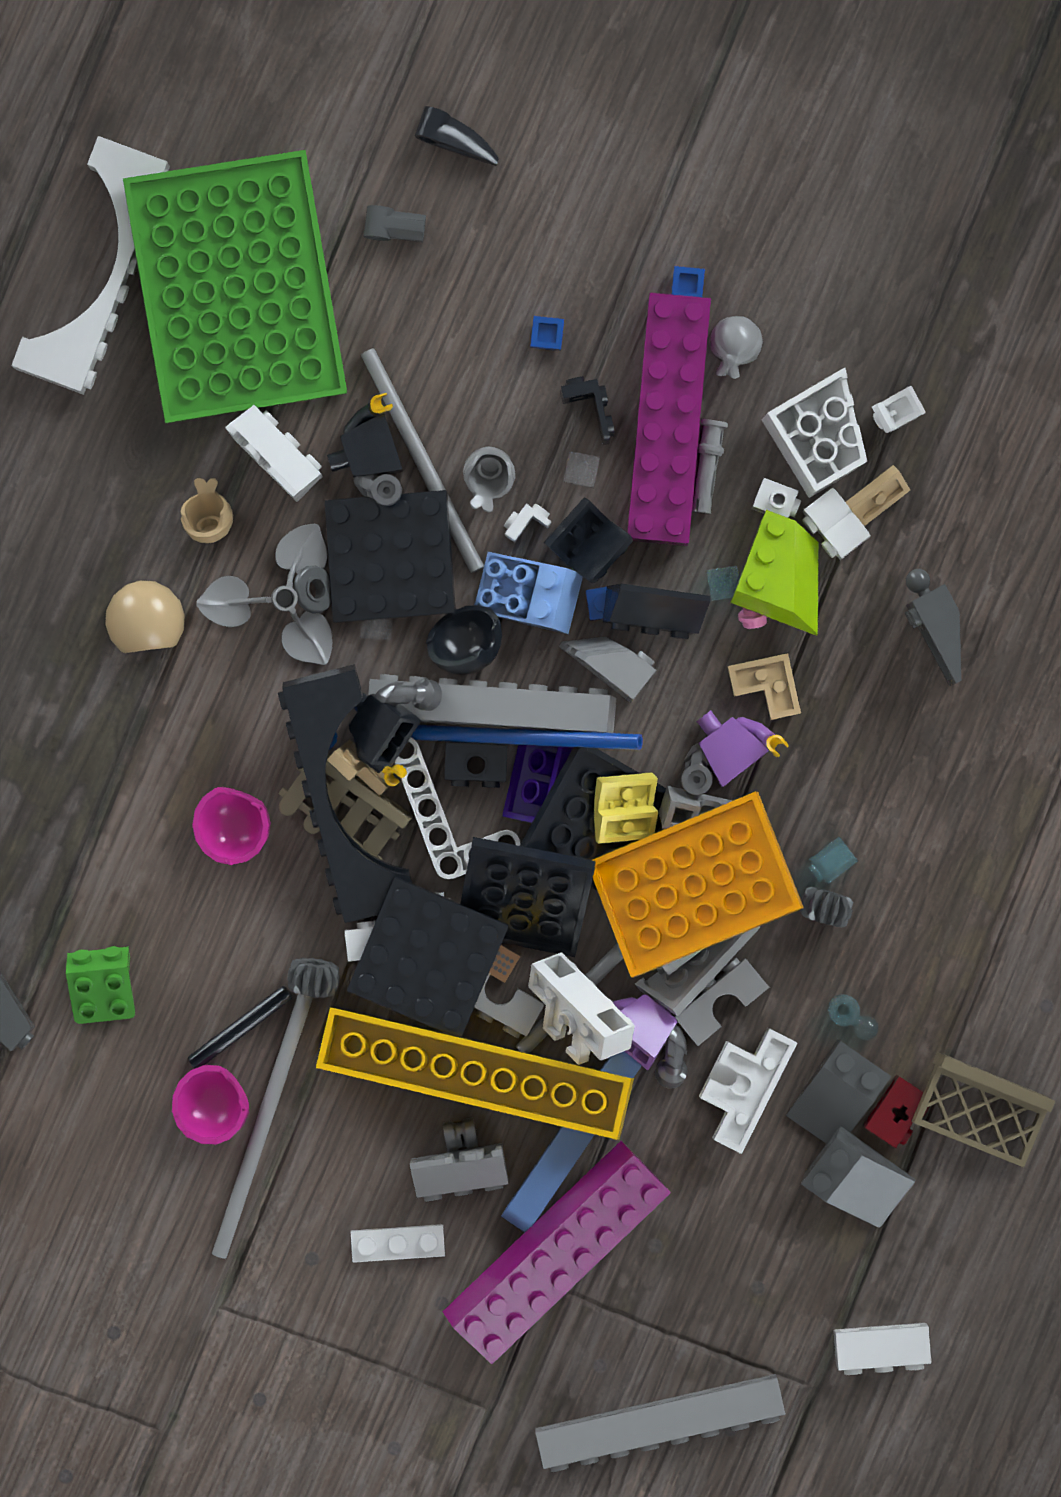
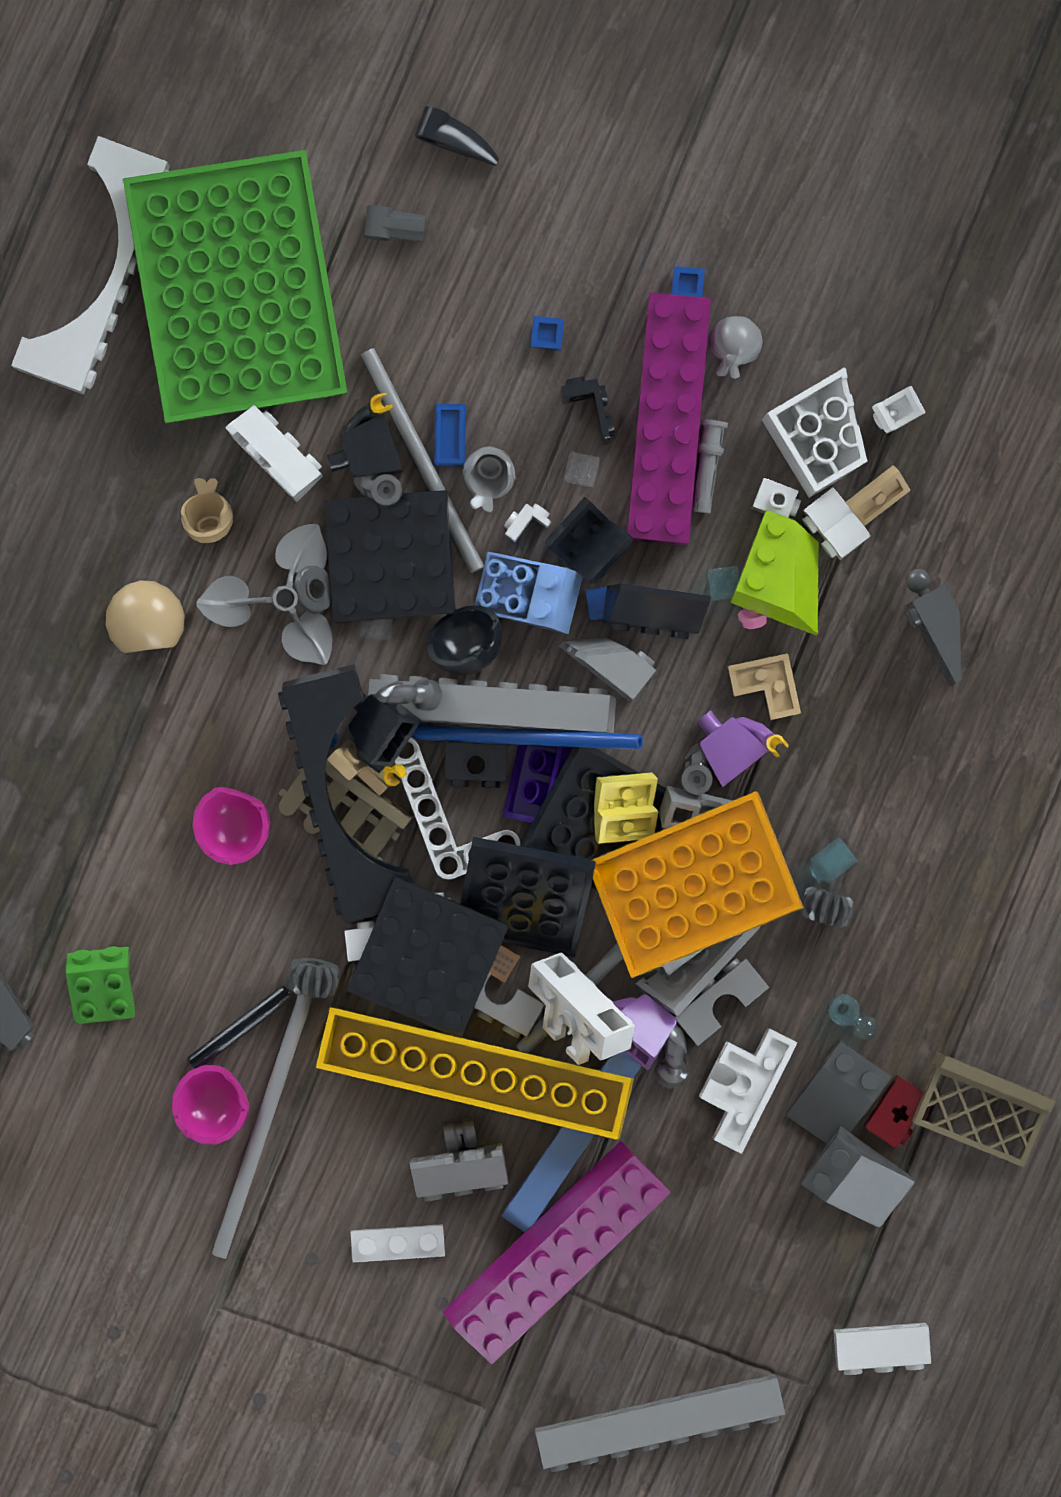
(450, 434): none -> blue tile

